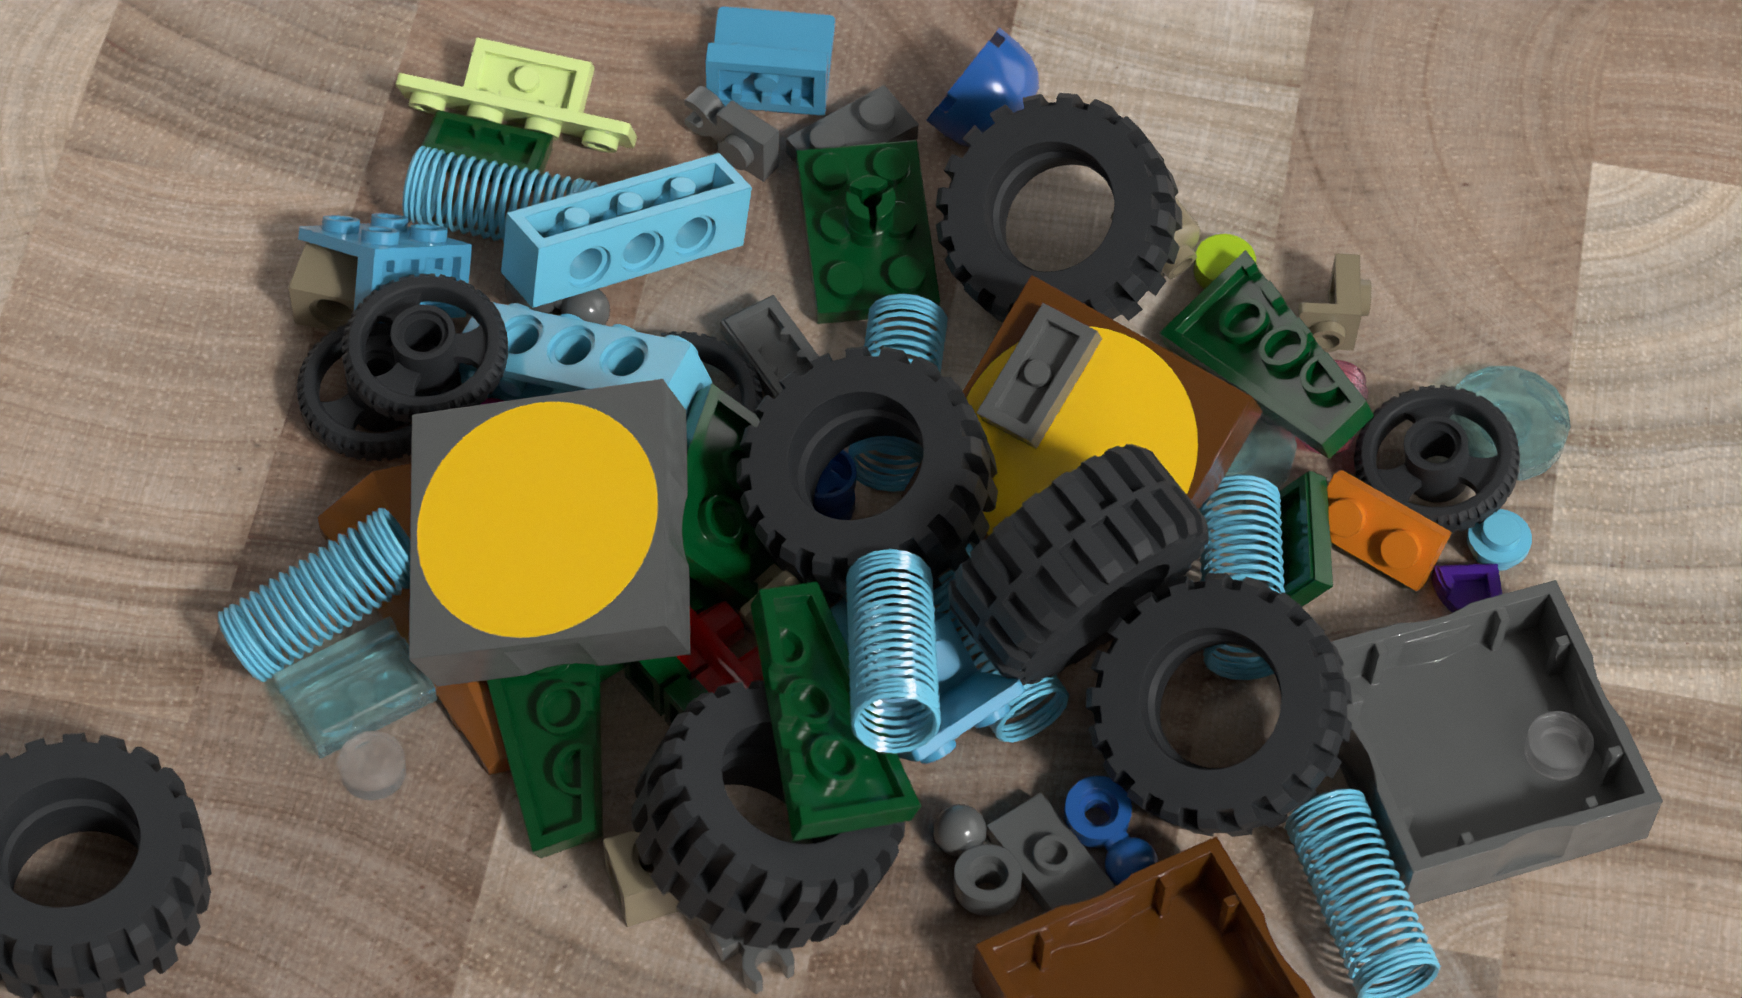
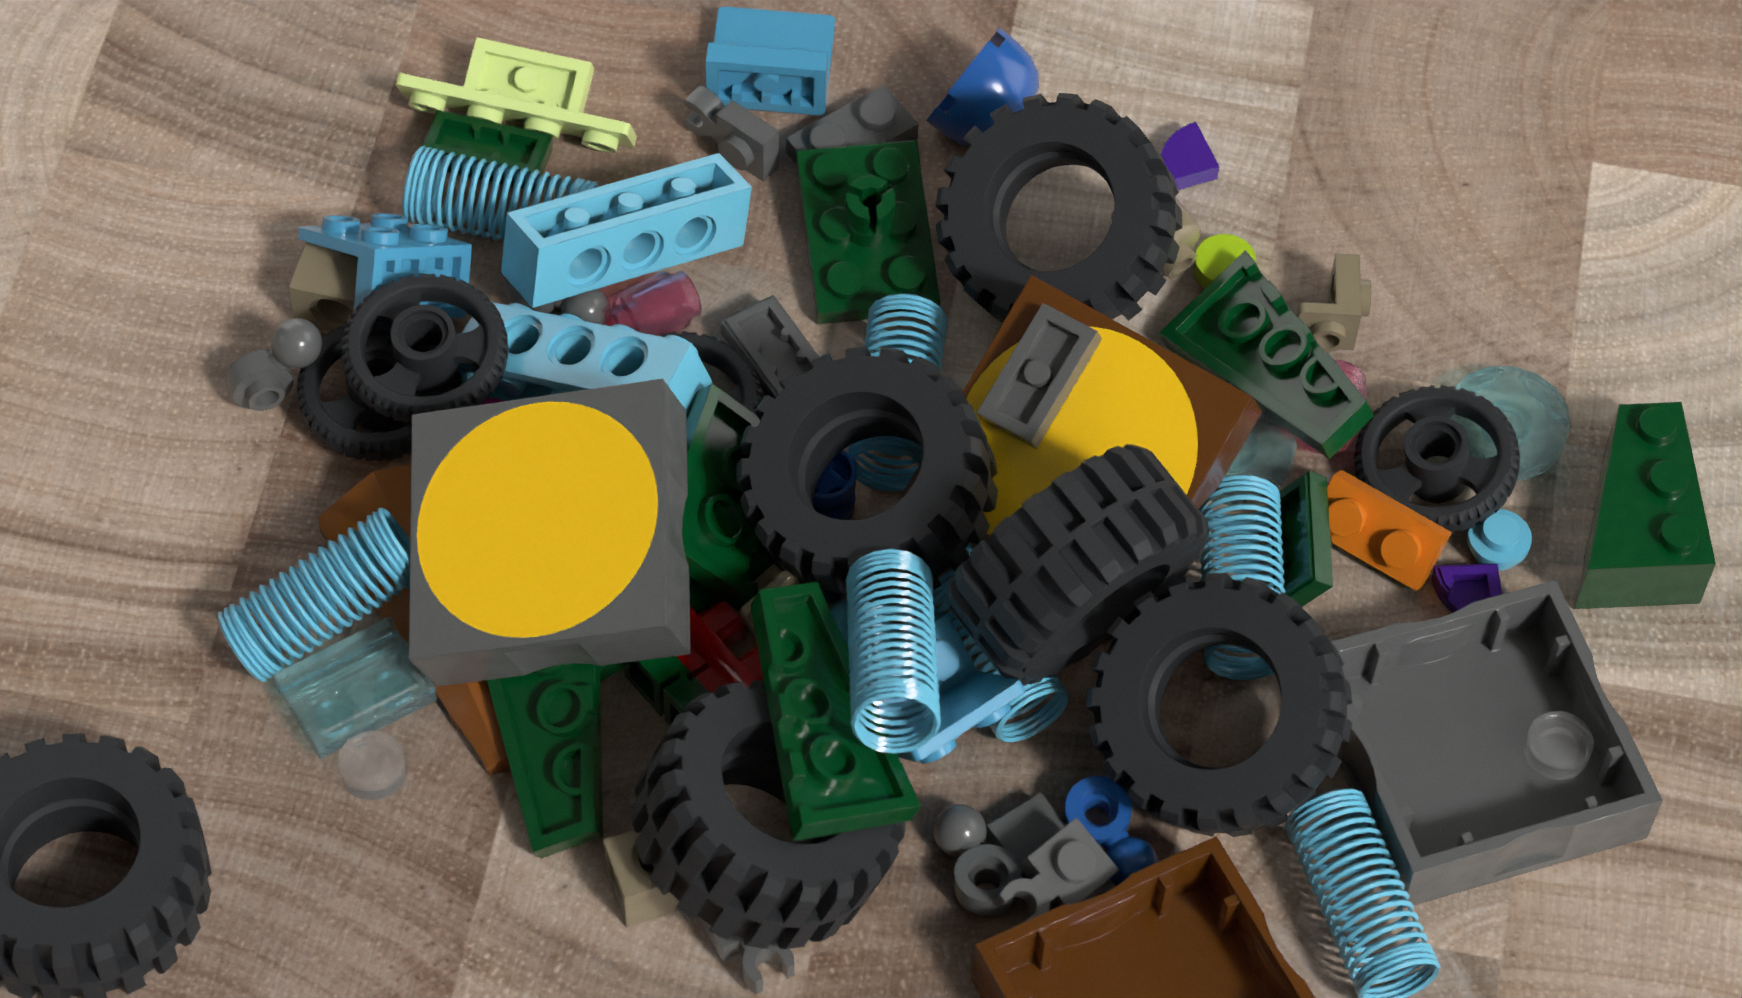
(263, 376): none -> dark grey plate
(656, 304): none -> clear pink brick
(1061, 871): none -> dark grey plate
(1189, 157): none -> dark purple tile
(1648, 516): none -> dark green wedge

